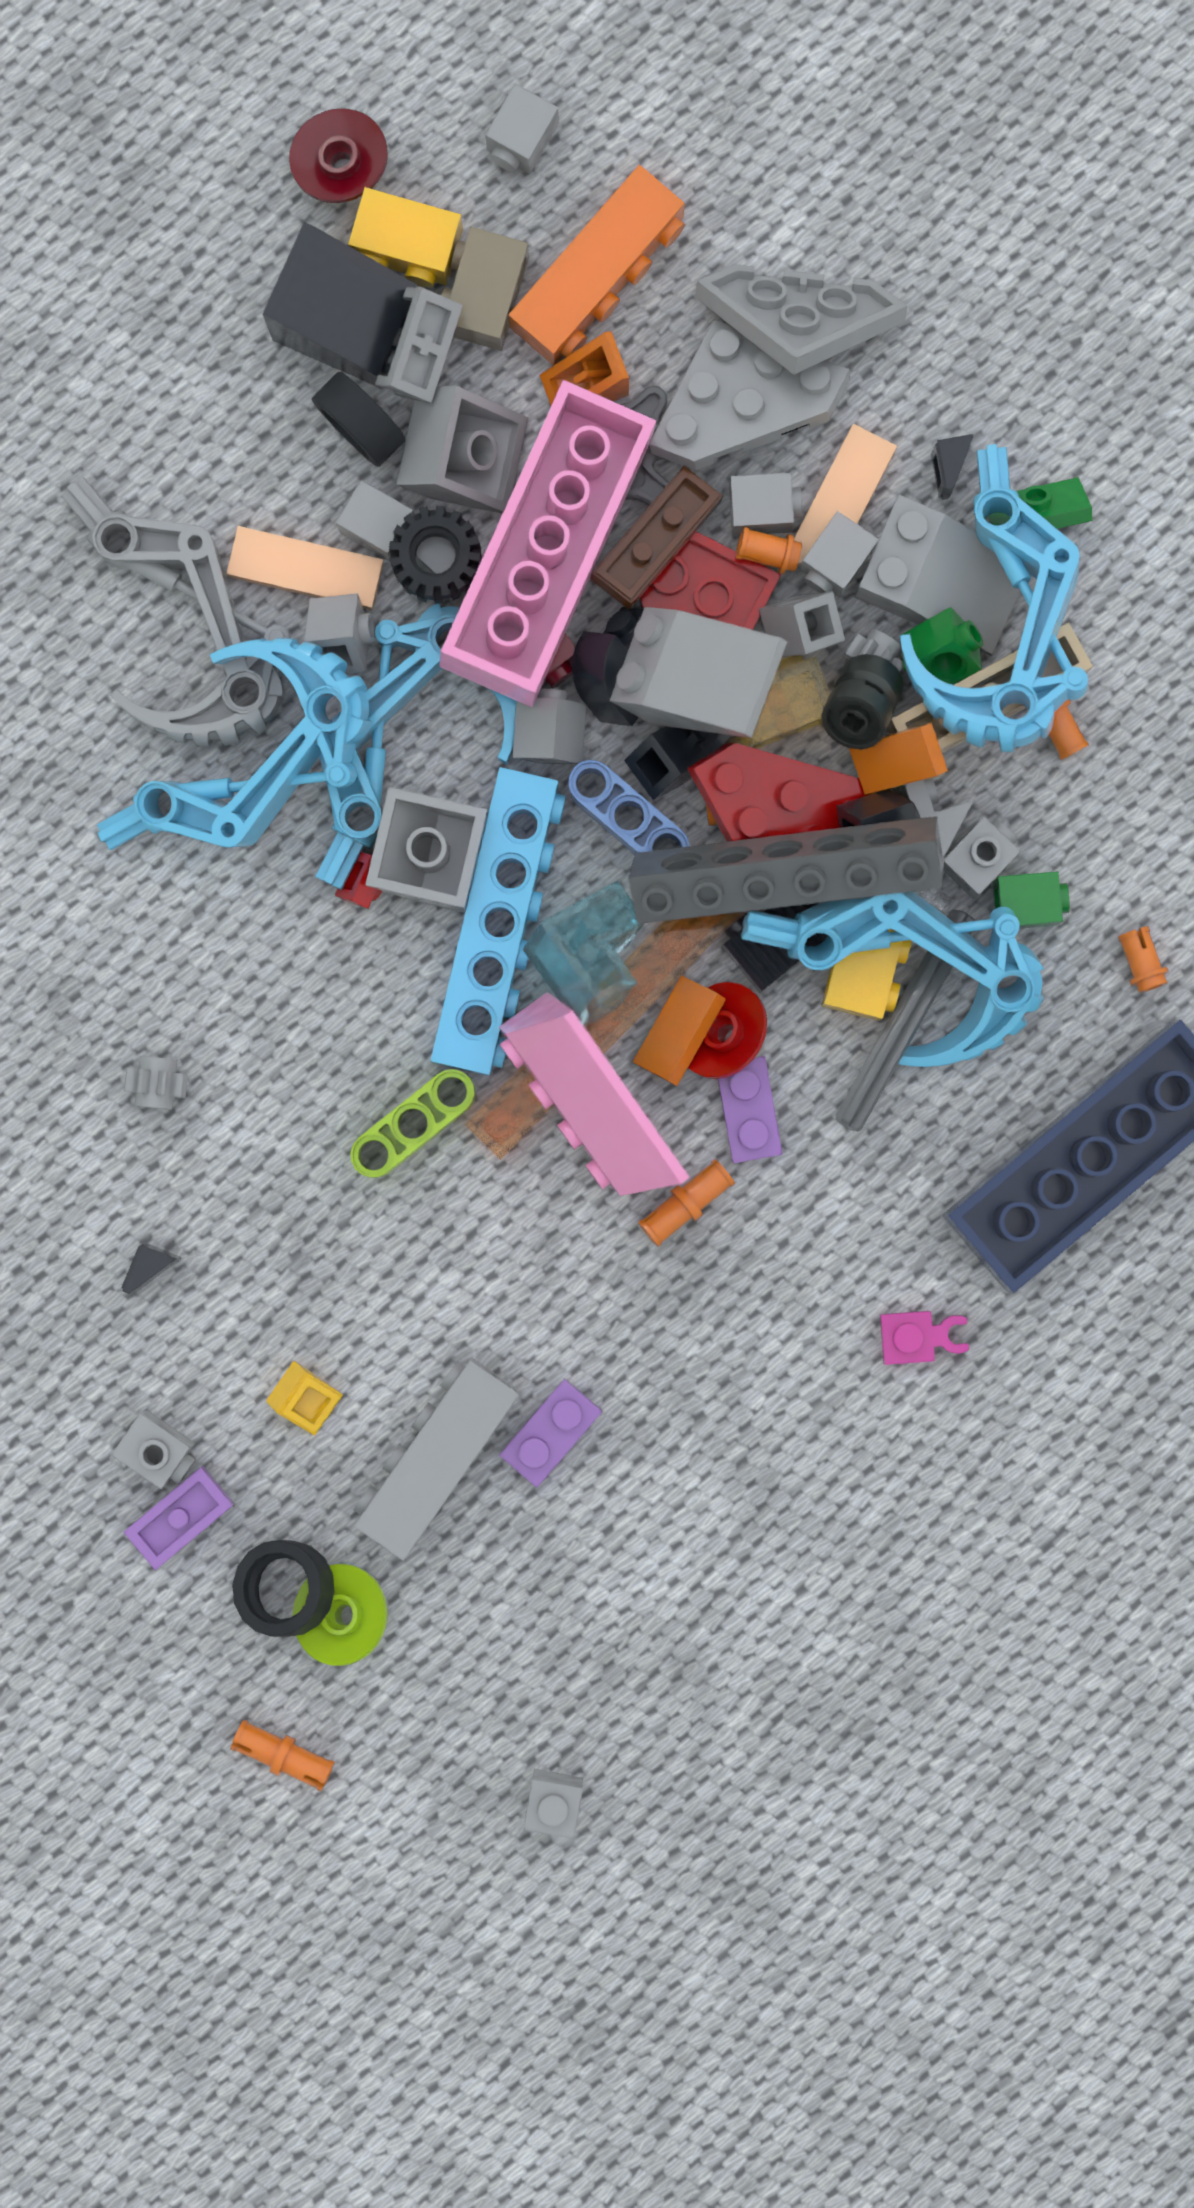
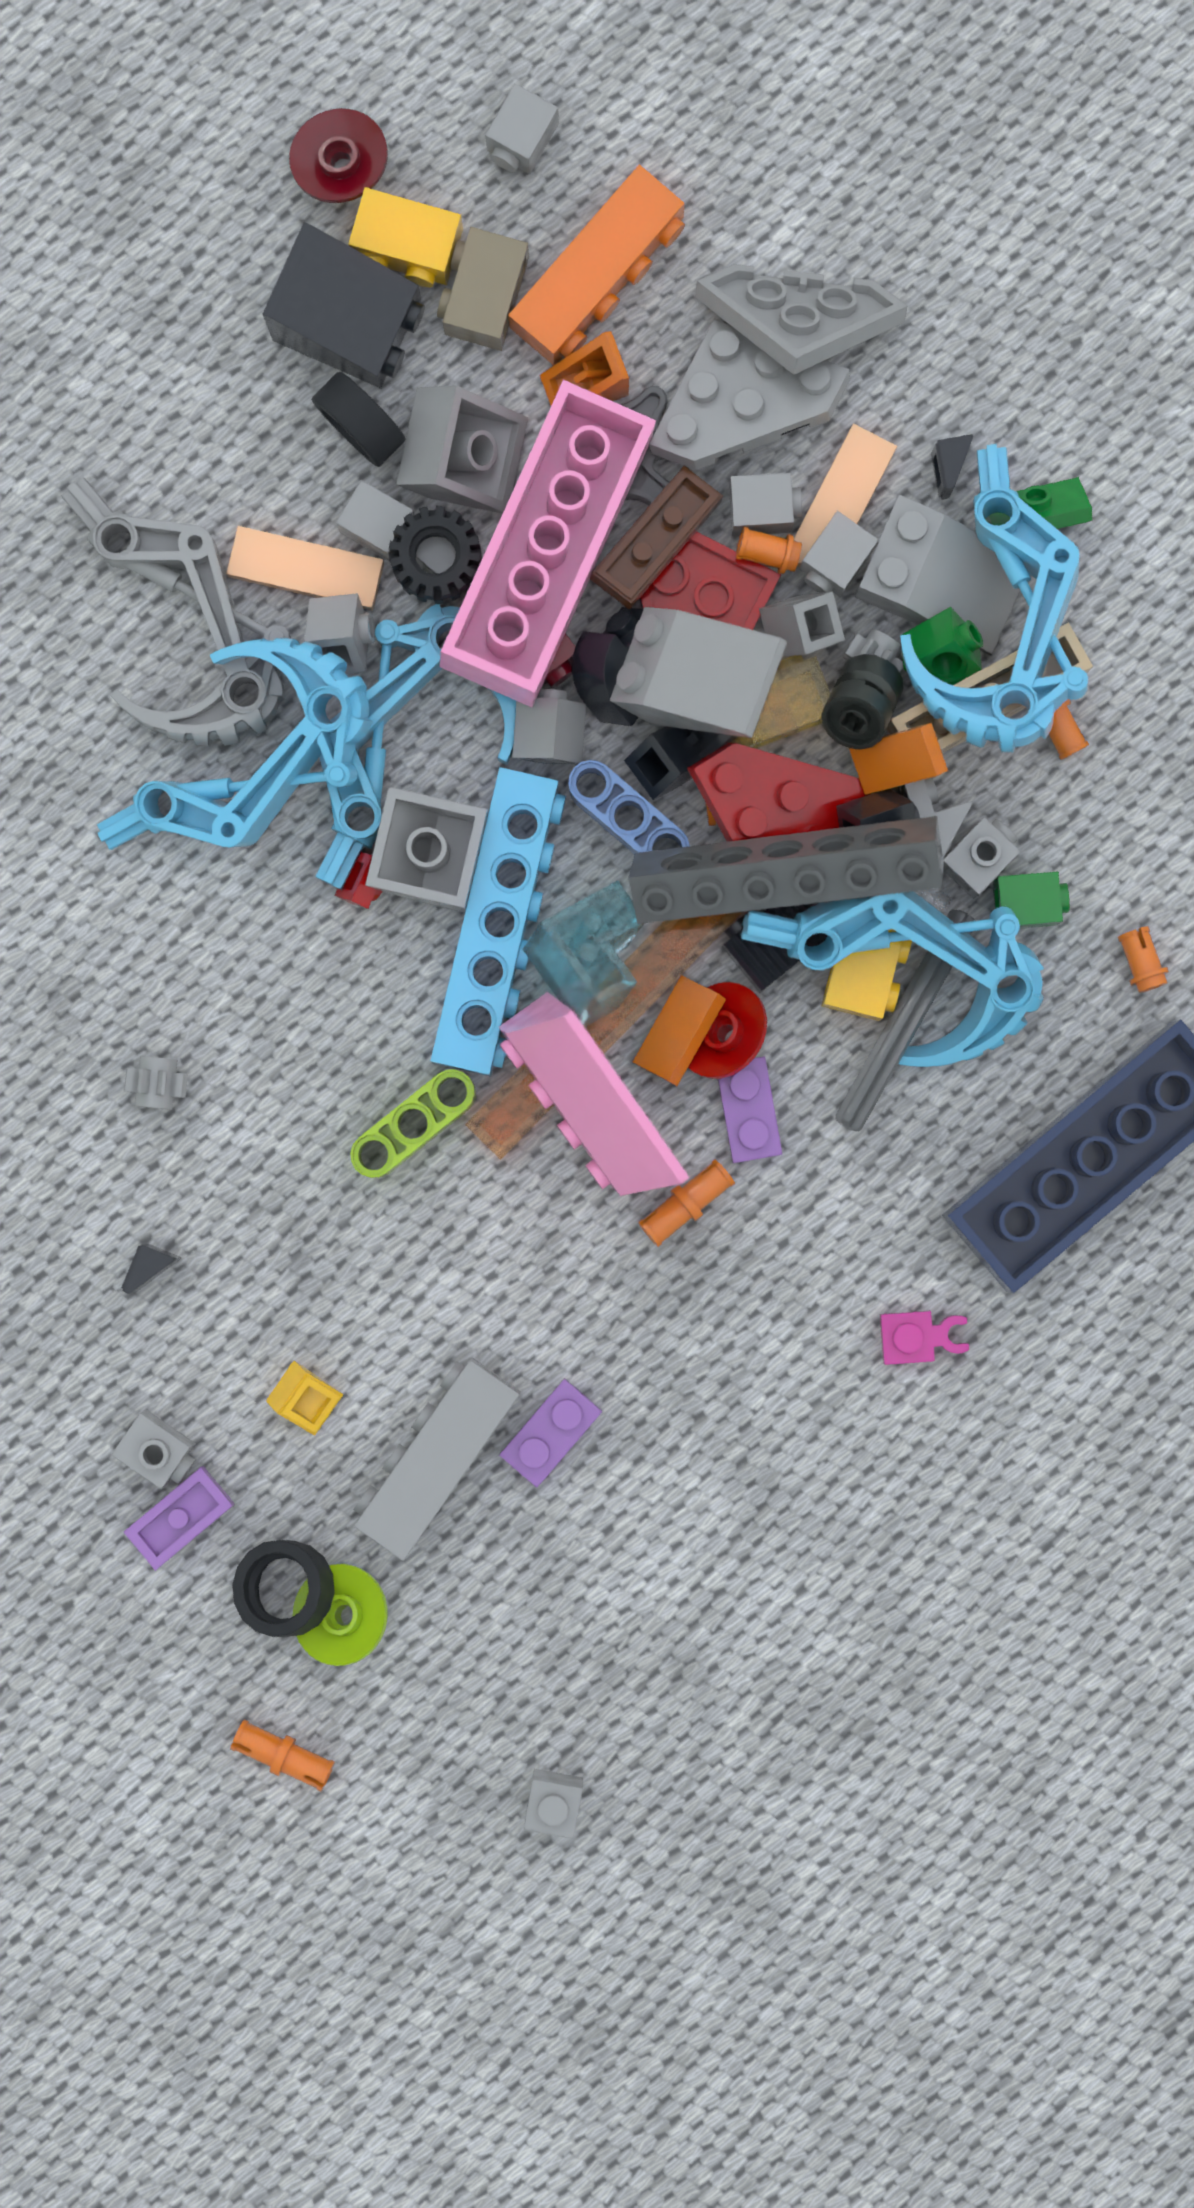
(422, 345): light grey hinge -> none

